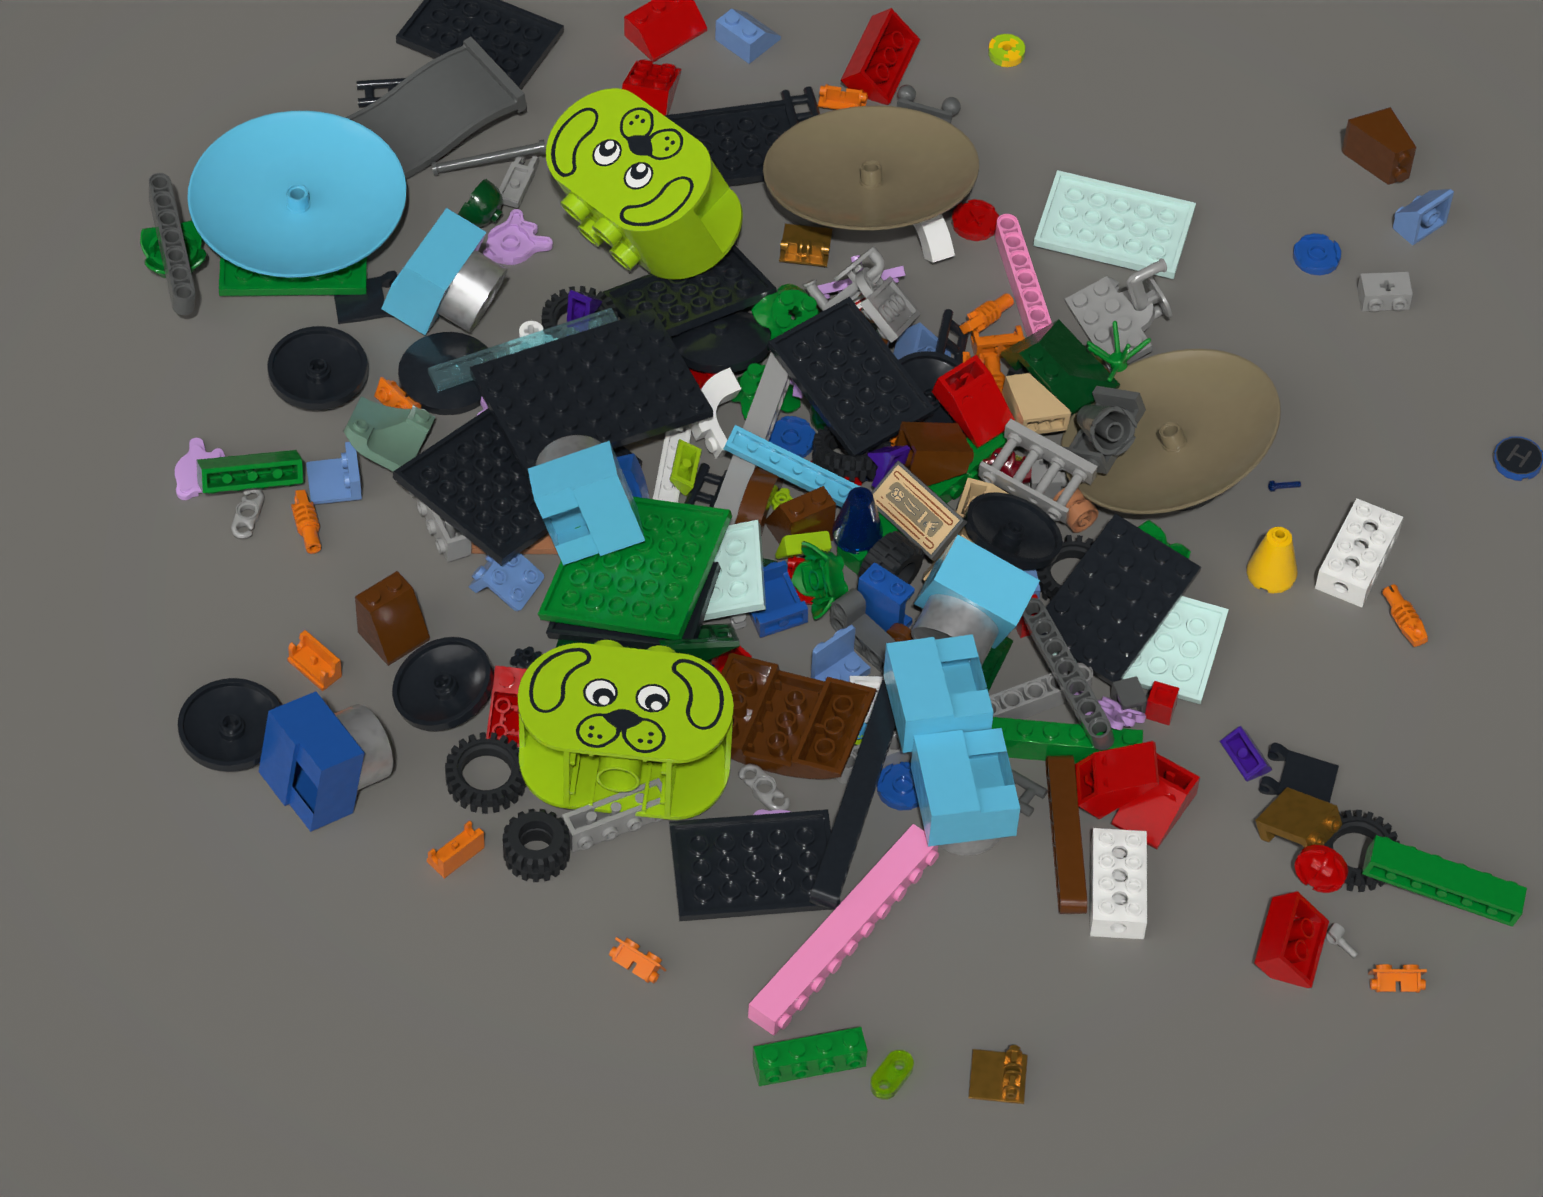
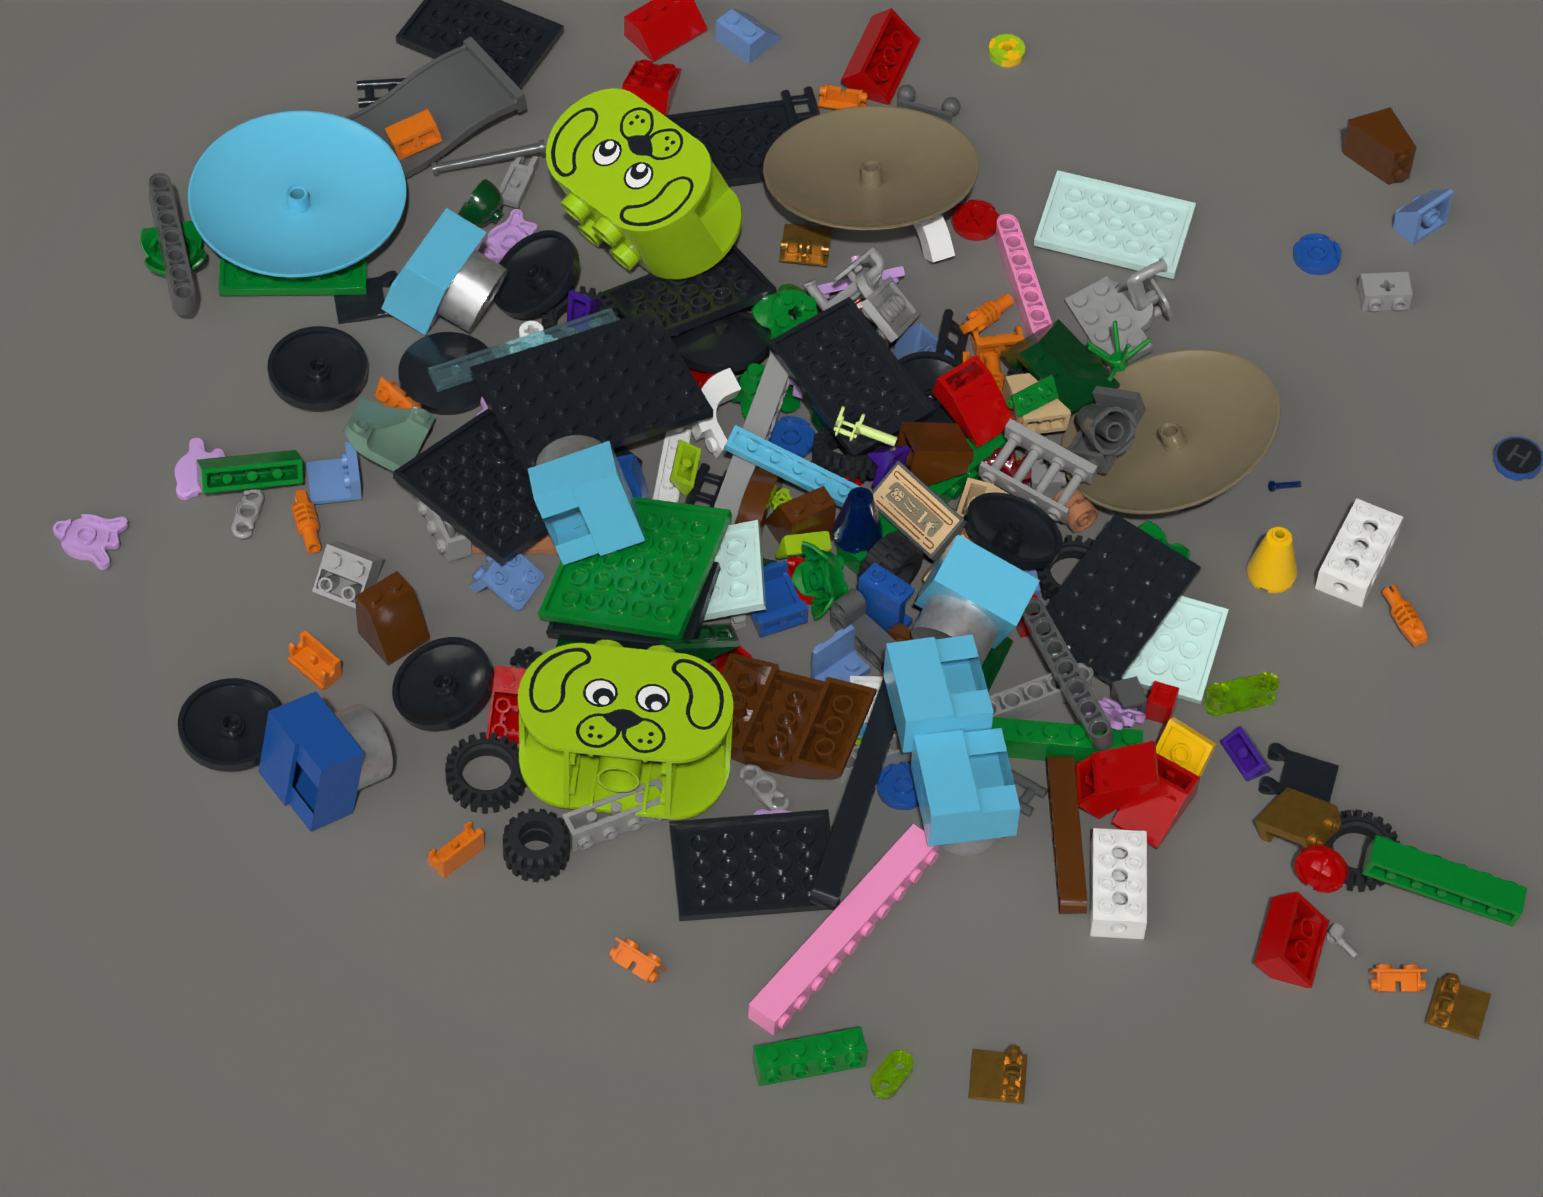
(90, 537): none -> lavender tile
(346, 572): none -> light grey slope
(413, 134): none -> orange hinge
(537, 274): none -> black dish
(862, 429): none -> yellowish green piece
(1033, 396): none -> green hinge
(1185, 746): none -> yellow tile
(1241, 694): none -> clear neon green piece
(1458, 1007): none -> pearl gold hinge

